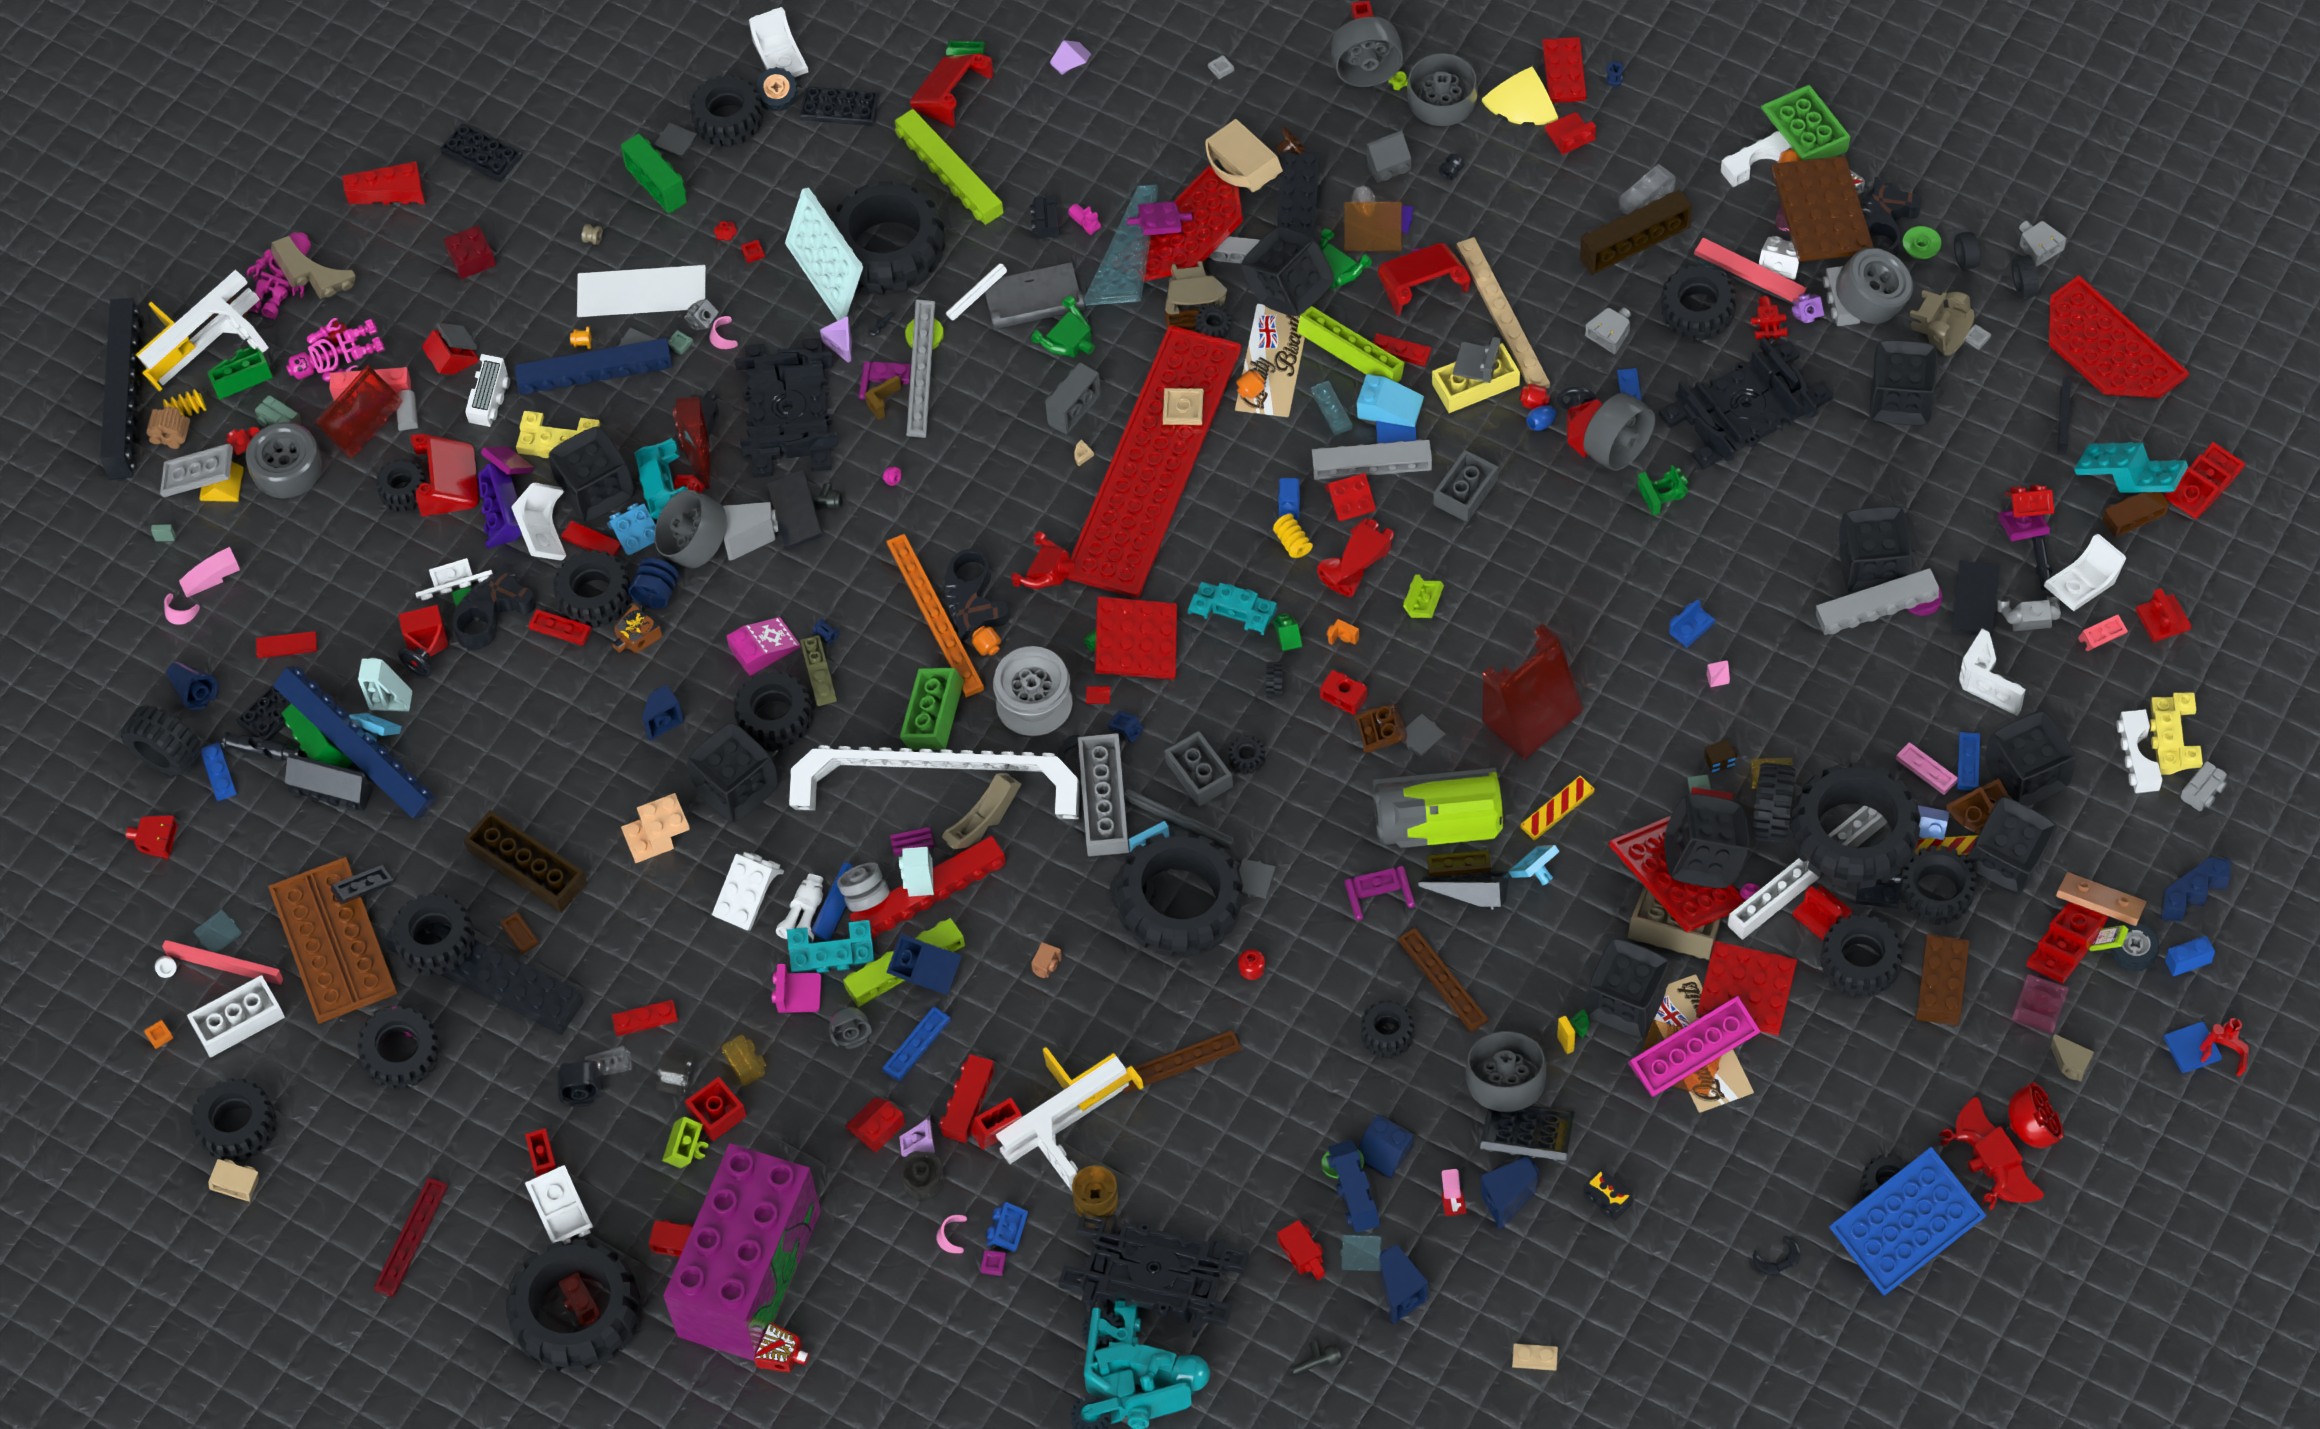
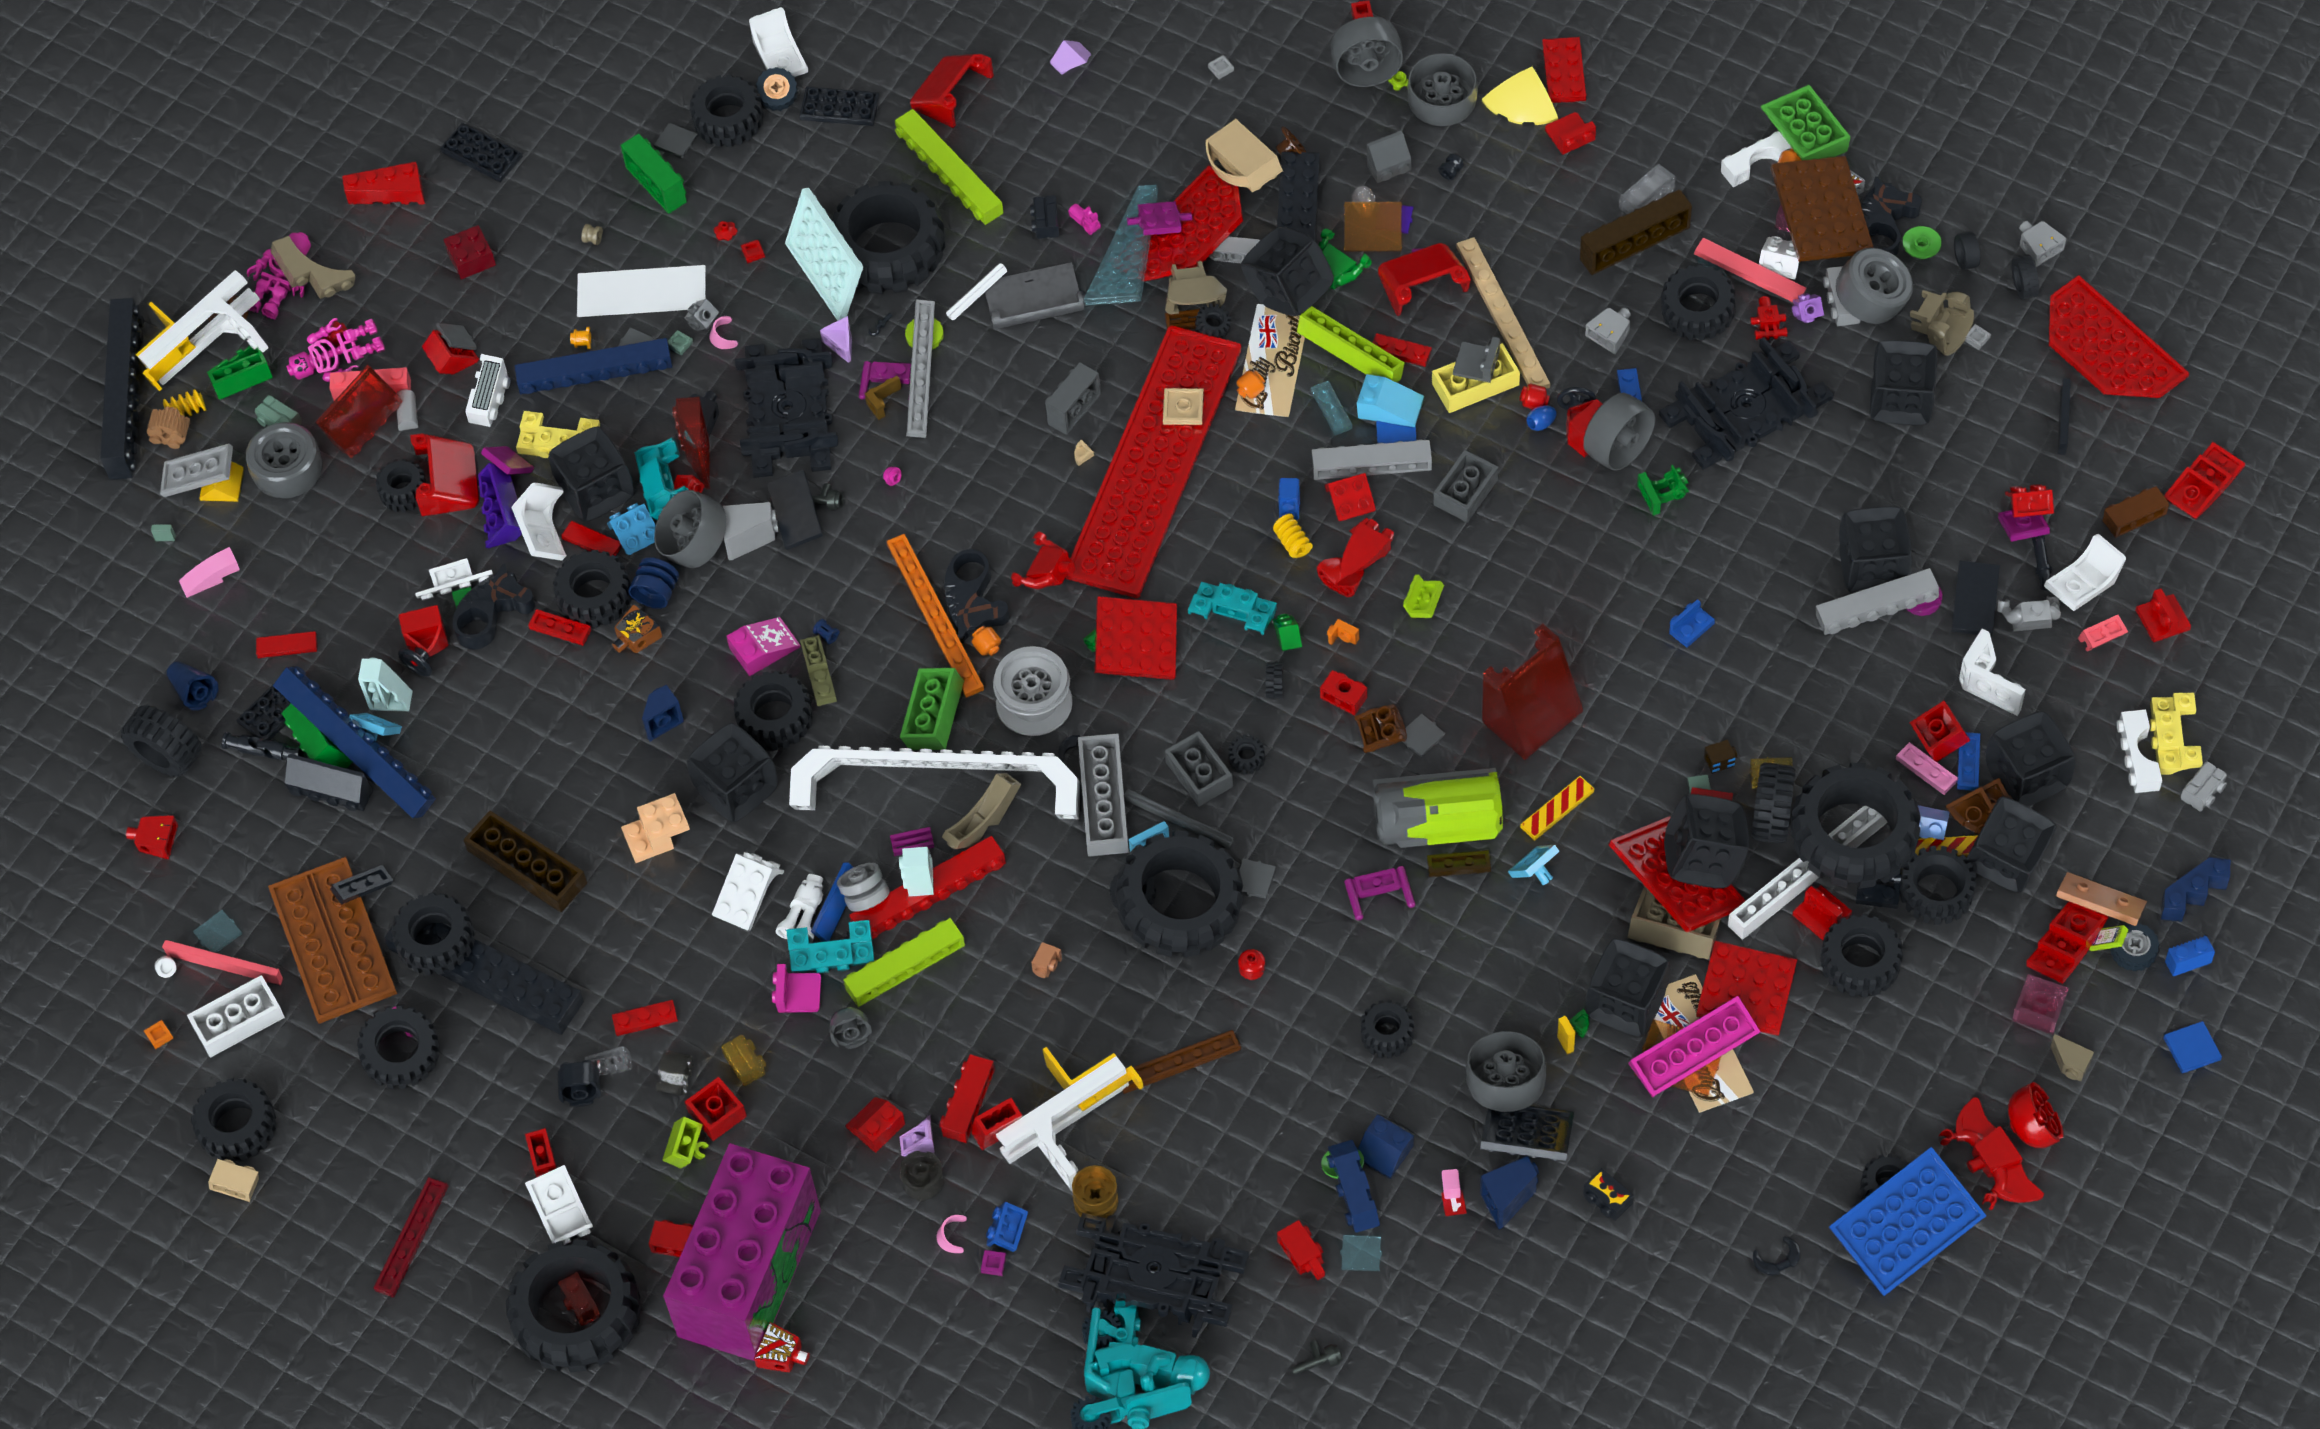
(177, 616): bright pink helmet -> none
(218, 771): blue plate -> none
(240, 439): red piece -> none
(519, 933): reddish brown tile -> none
(916, 1043): blue tile -> none
(924, 964): dark blue slope -> none
(965, 47): green tile -> none
(1069, 335): green torso -> none
(1097, 694): red sticker -> none
(1126, 724): dark blue bracket -> none
(1401, 1282): dark blue slope -> none
(1443, 979): reddish brown tile -> none
(1483, 890): wedge -> none
(1535, 1357): tan plate -> none
(1617, 71): dark blue bush -> none
(1718, 673): bright pink slope -> none
(1749, 890): dark pink plate -> none
(1939, 731): none -> red slope
(1942, 980): reddish brown brick -> none
(2131, 467): teal bracket -> none
(2227, 1036): red piece -> none

